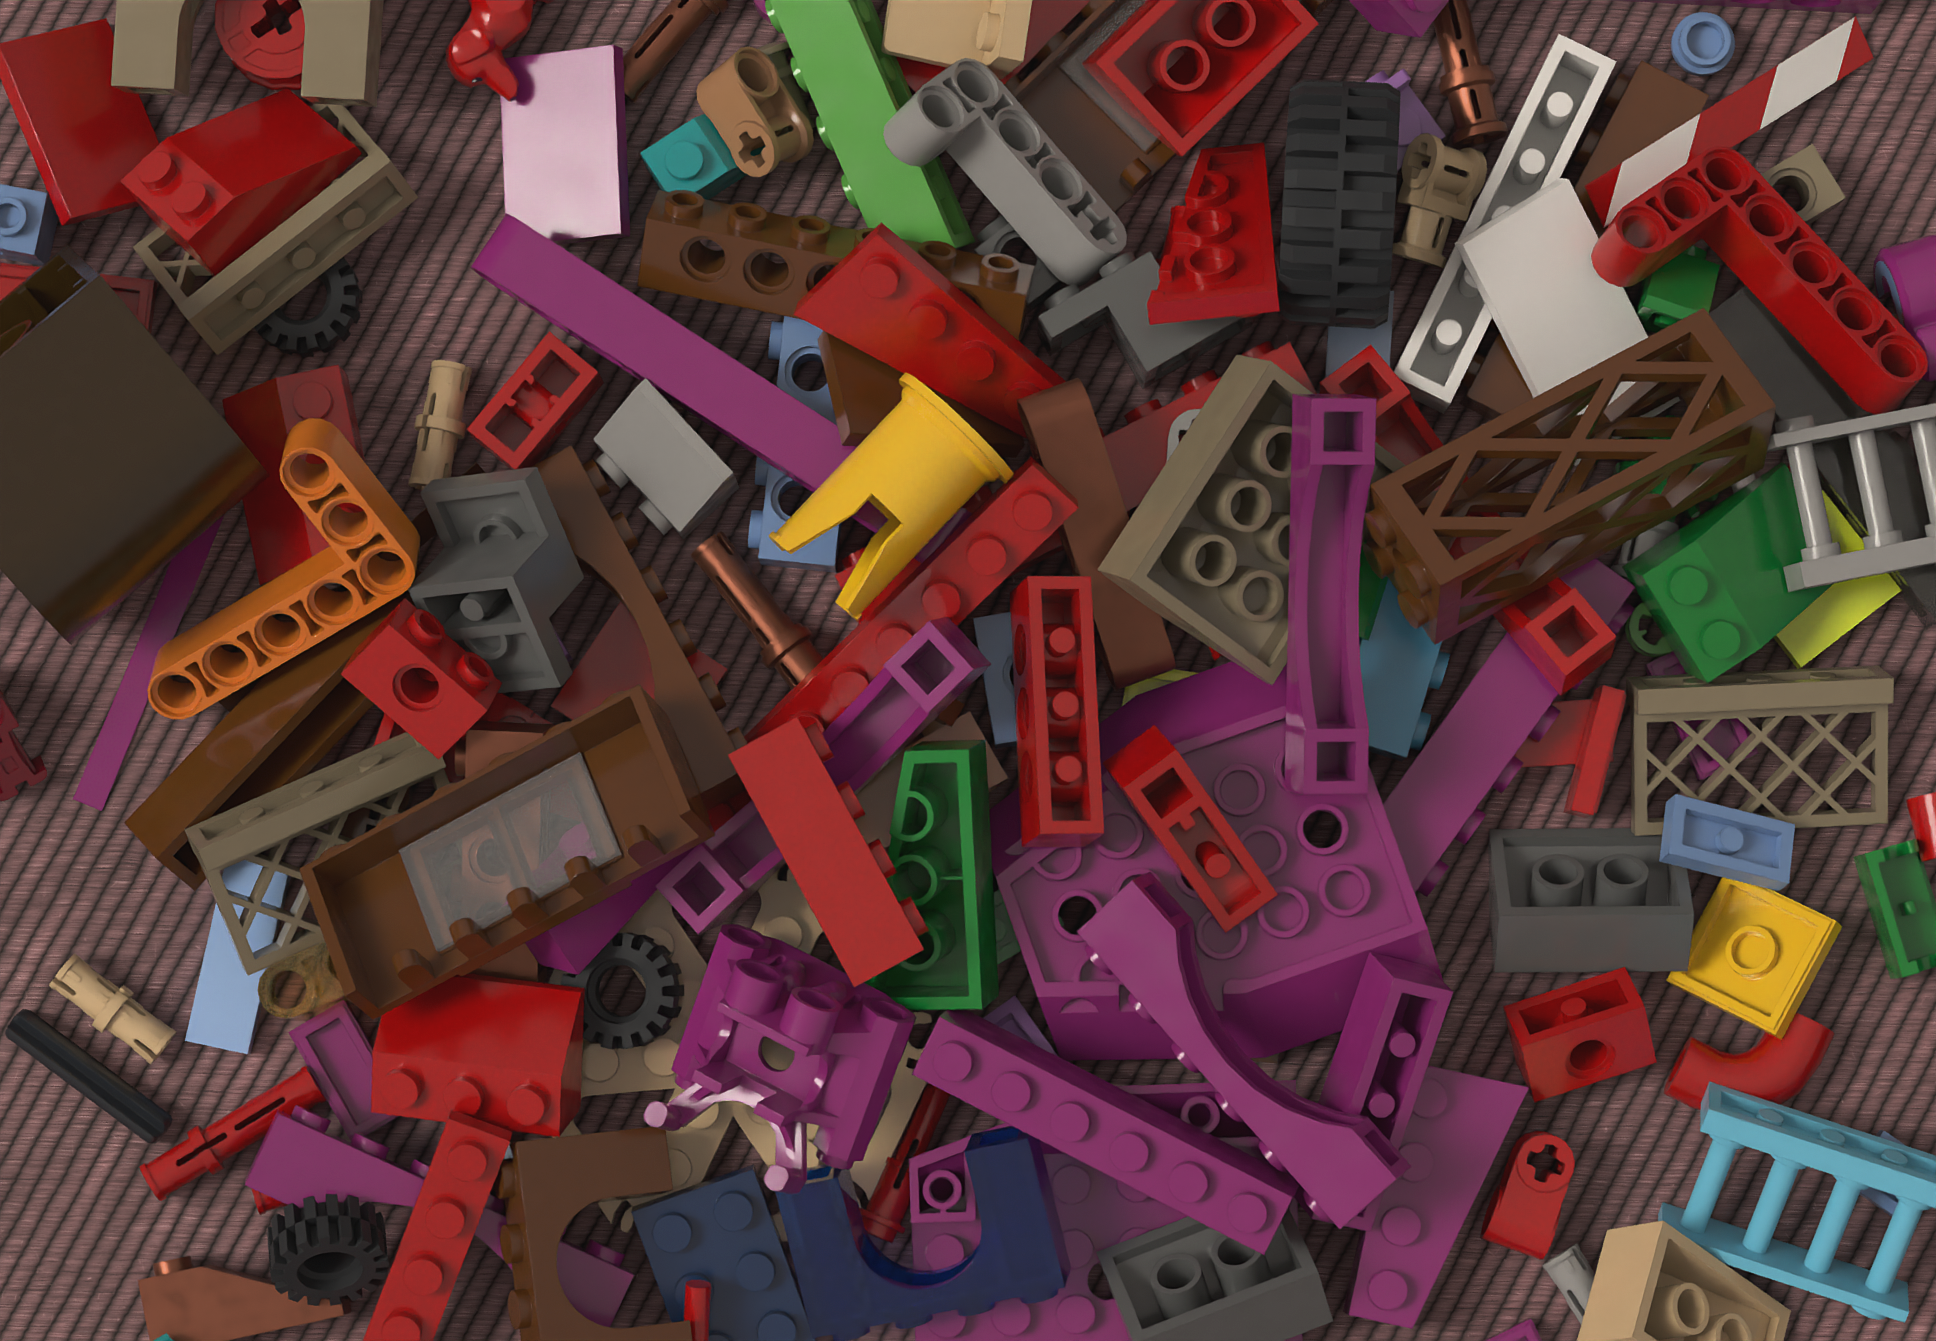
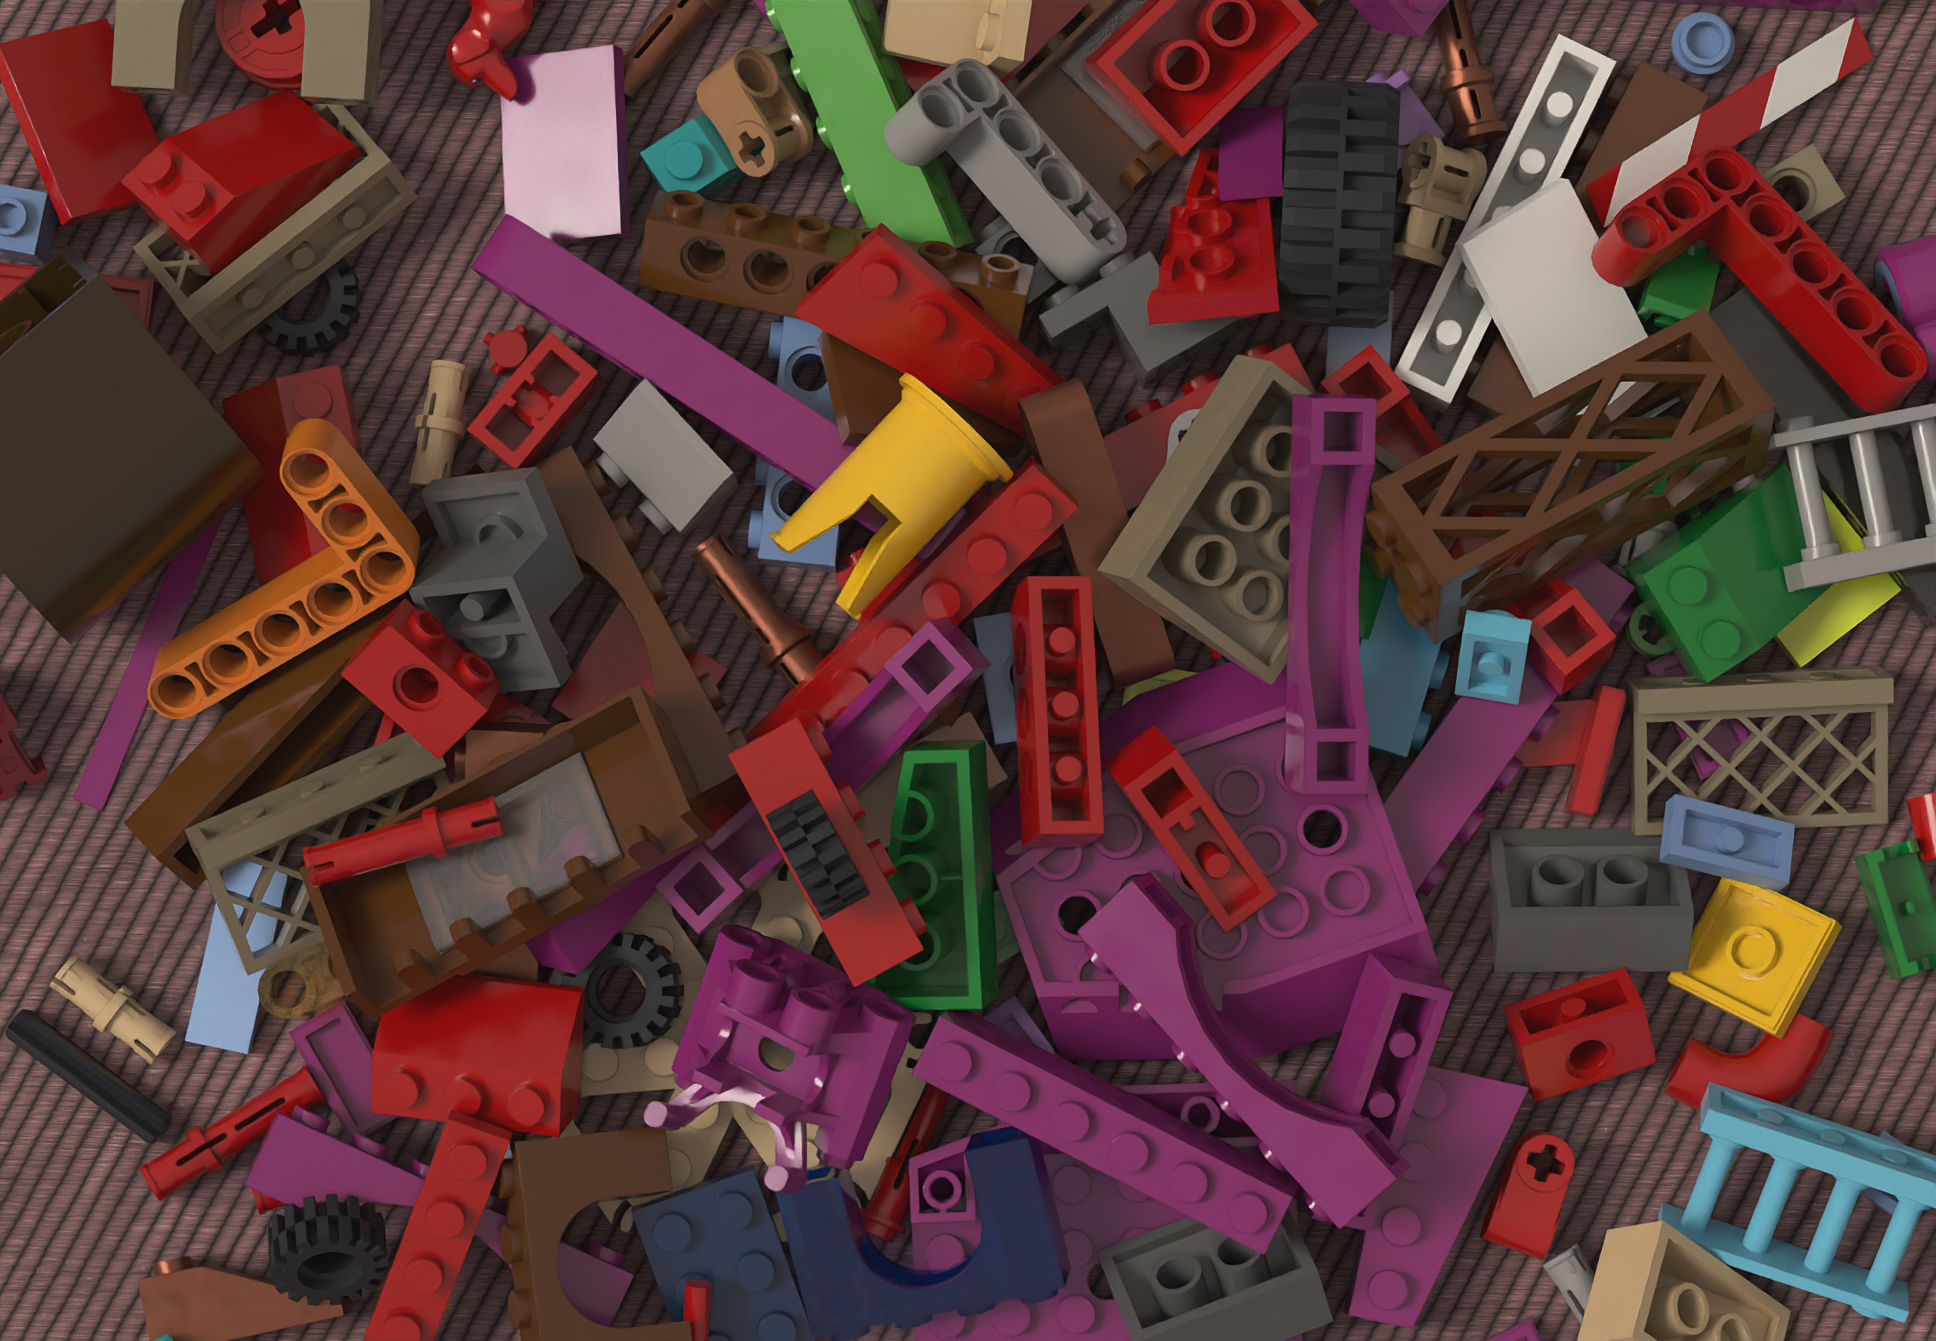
(404, 841): none -> red pin
(507, 349): none -> red piece
(817, 854): none -> black tyre
(1251, 153): none -> magenta tile
(1492, 656): none -> medium azure plate

